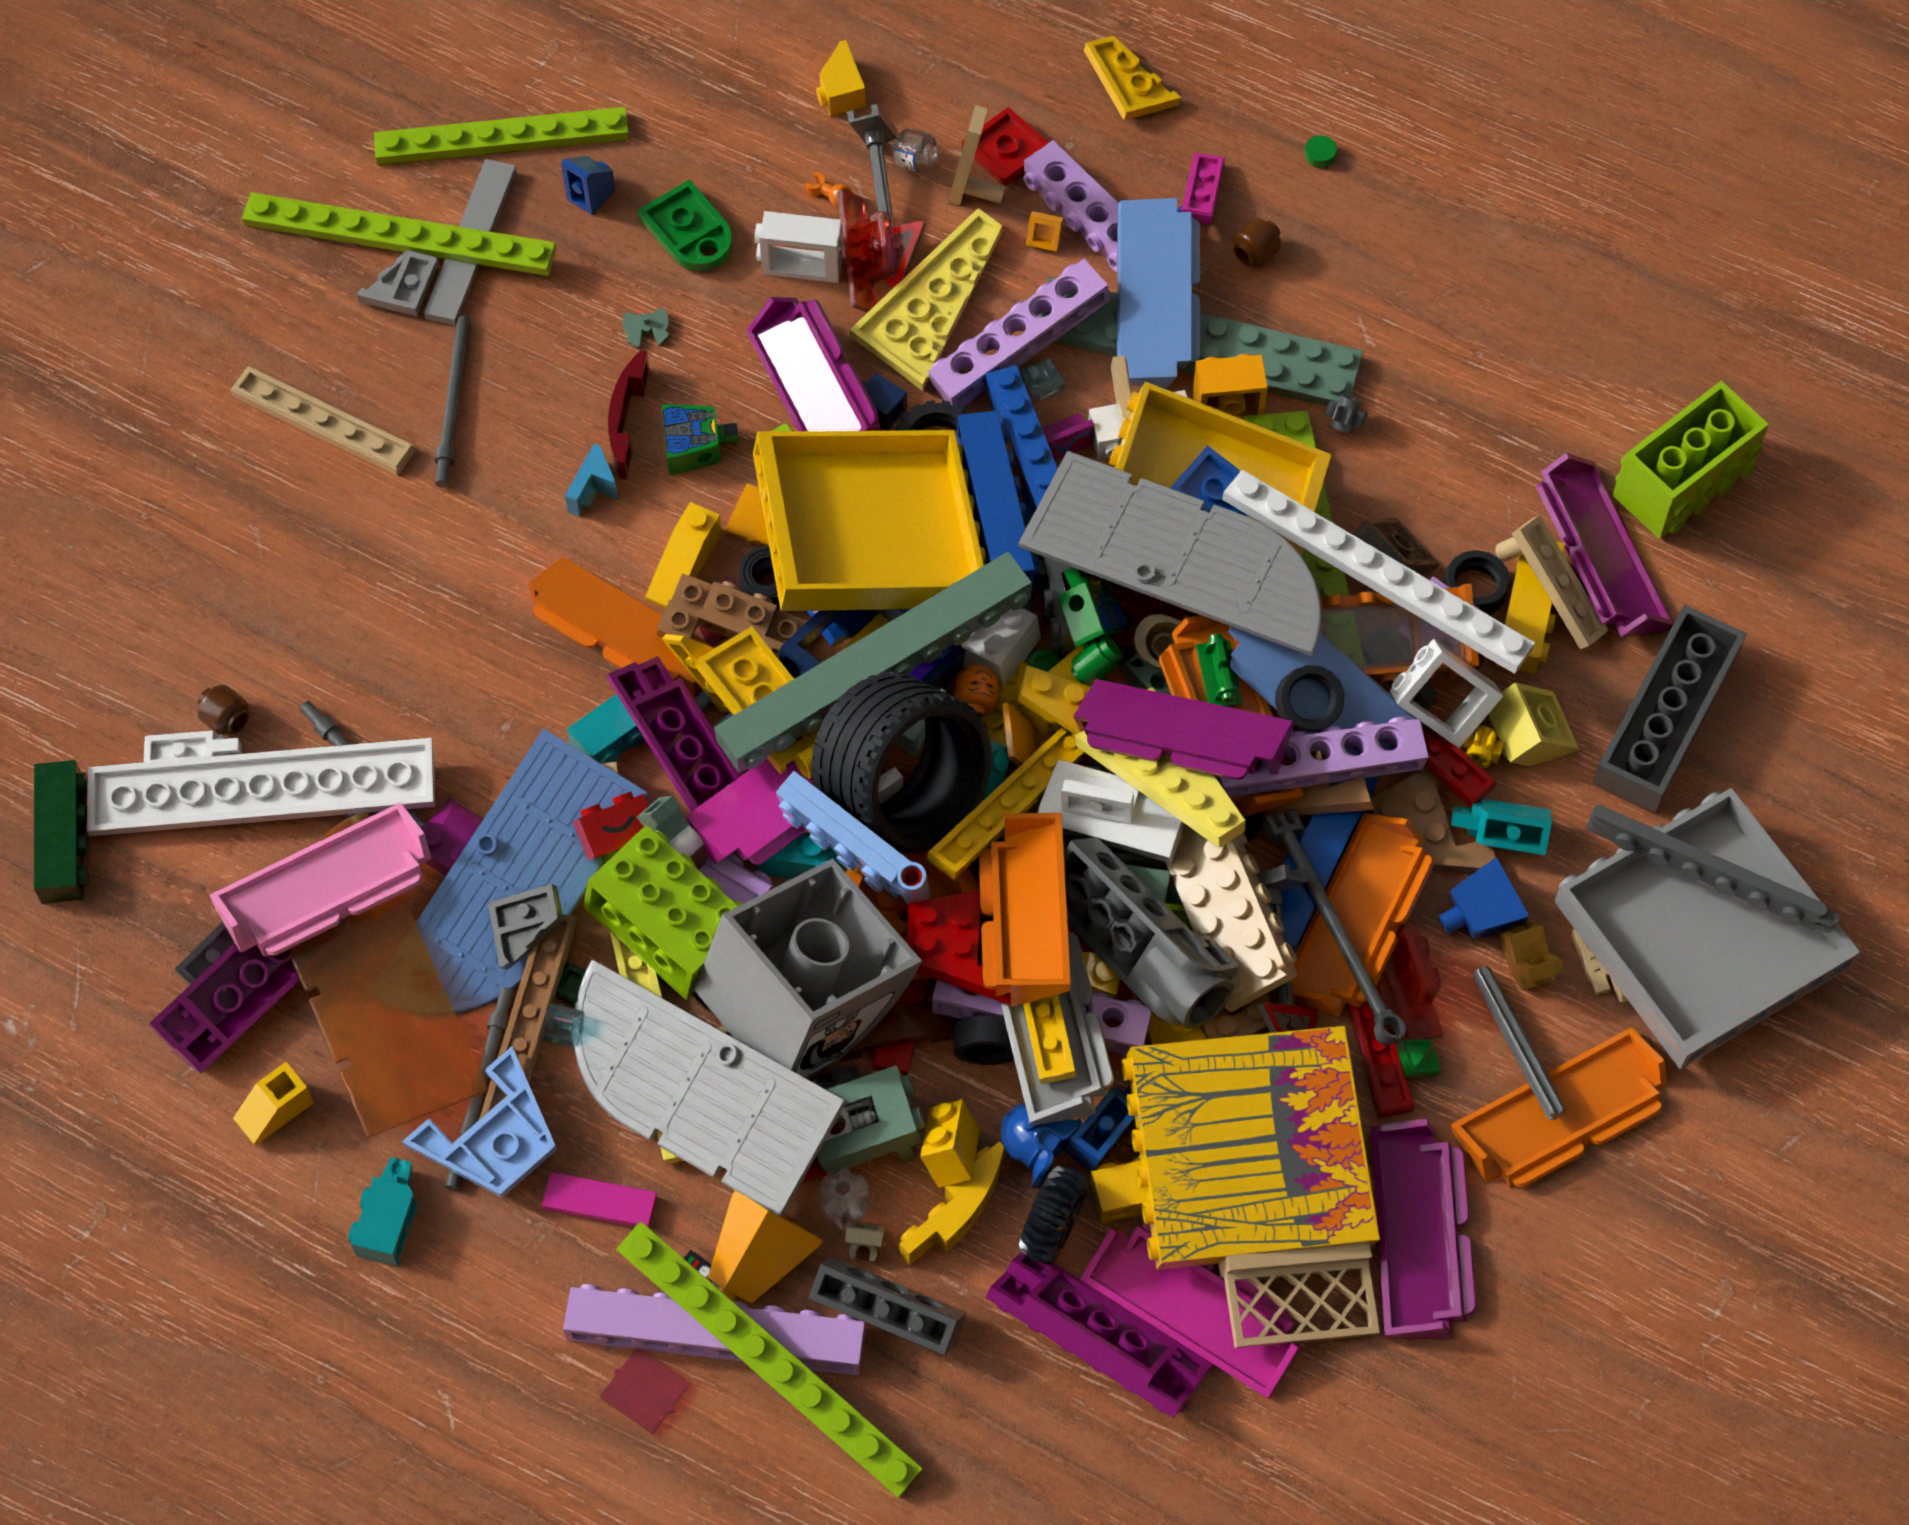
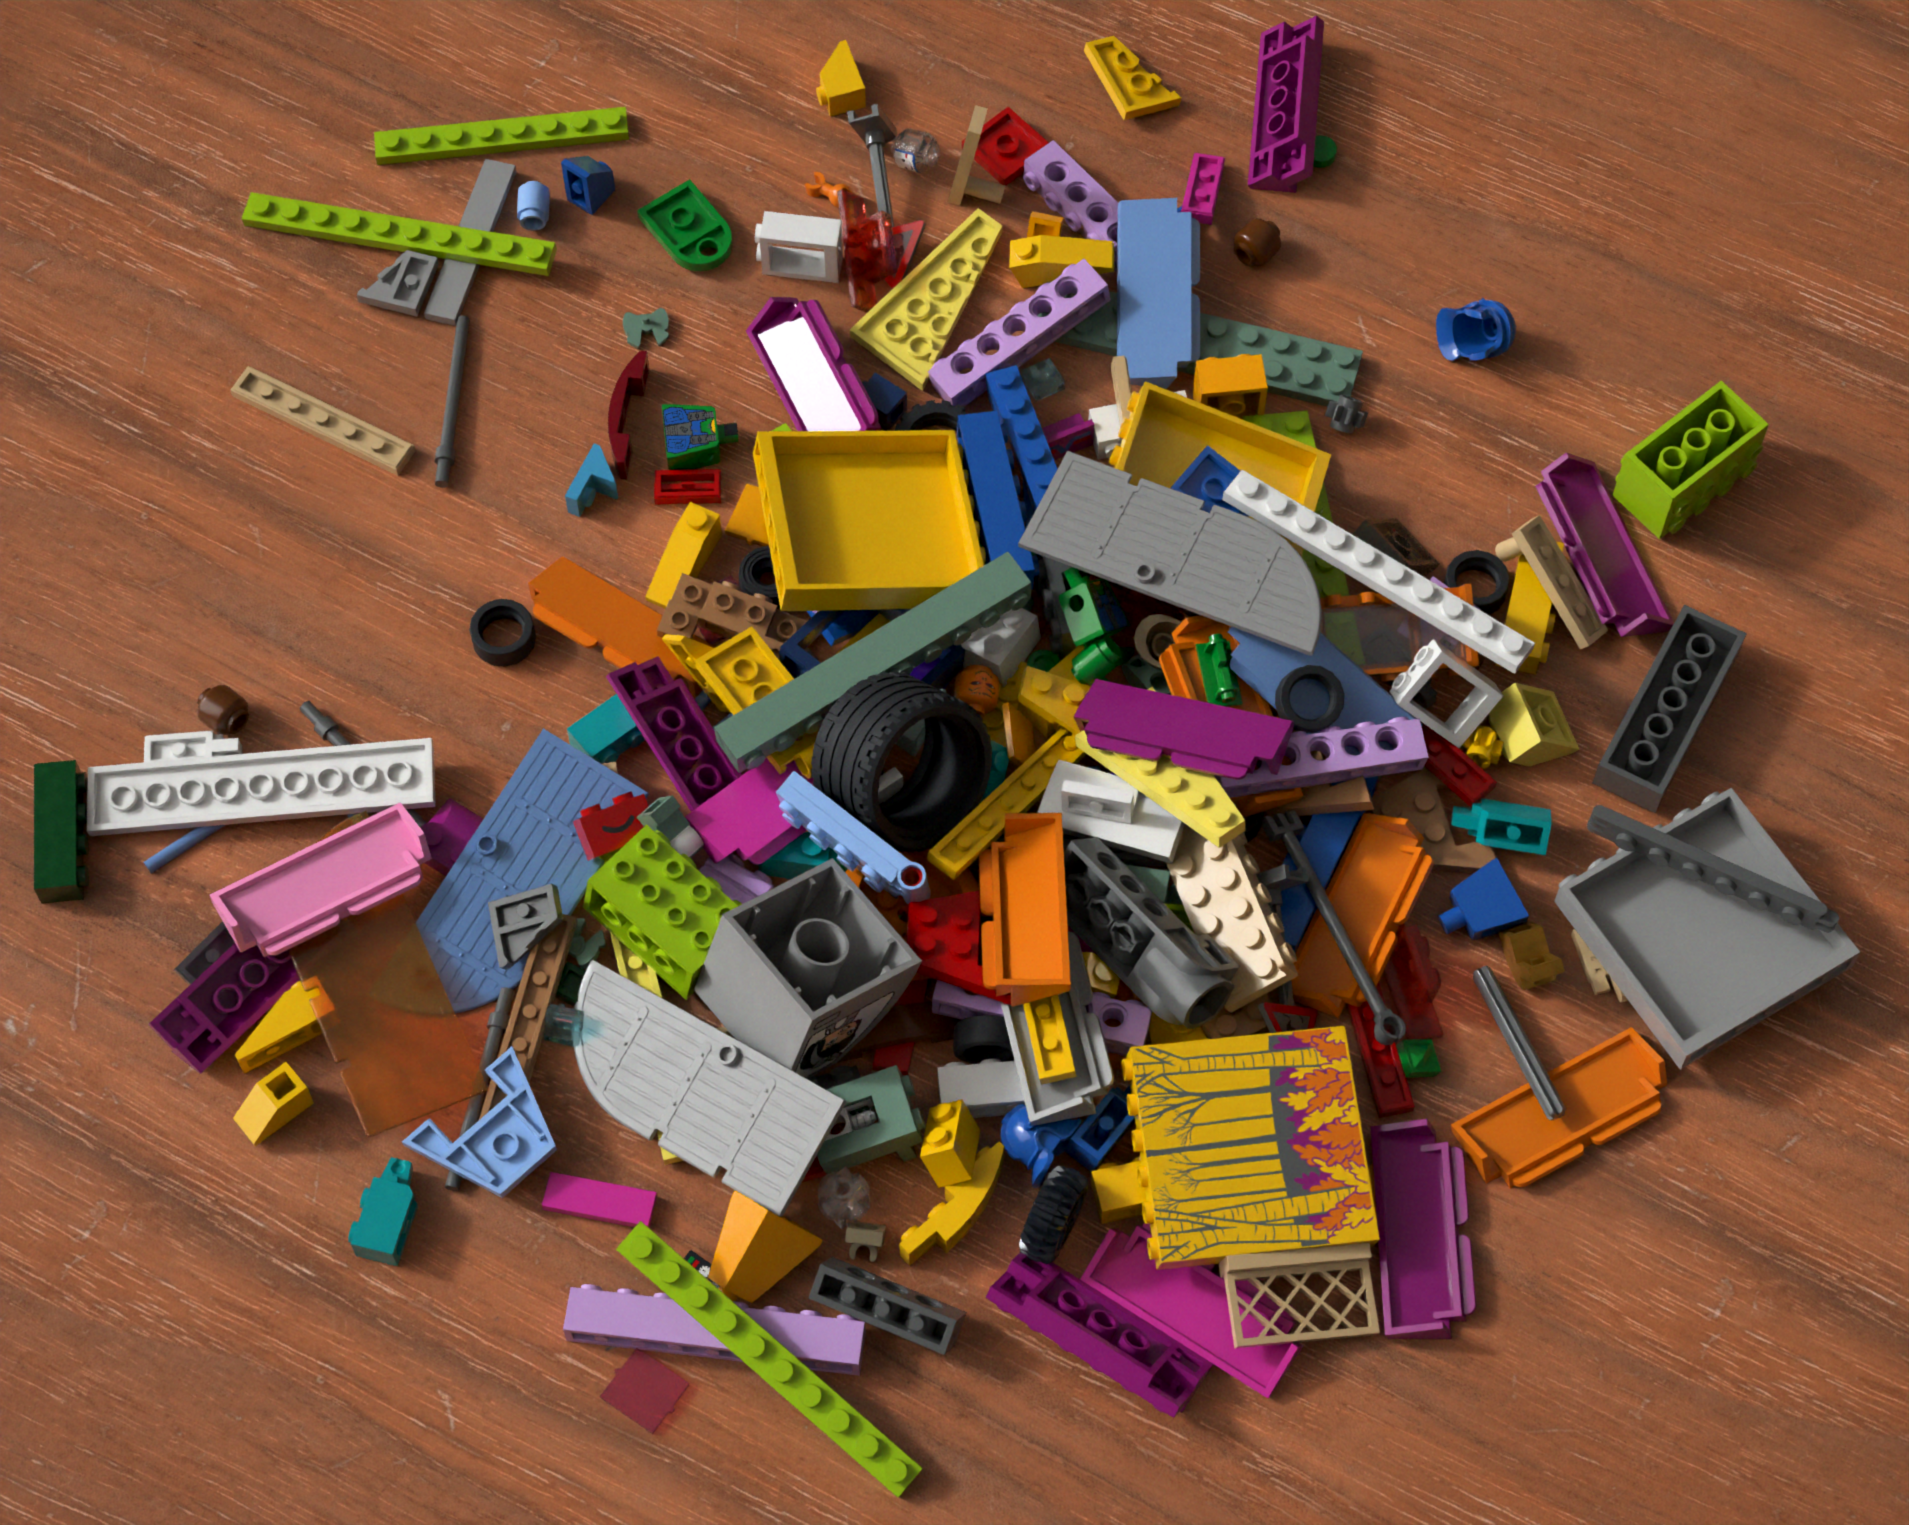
(179, 847): none -> medium blue bar
(282, 1029): none -> yellow slope
(498, 610): none -> black tyre
(533, 205): none -> light blue brick
(588, 950): none -> sand green piece
(687, 491): none -> red tile
(985, 1087): none -> white brick
(1045, 257): none -> yellow slope
(1286, 106): none -> magenta slope
(1475, 330): none -> blue helmet

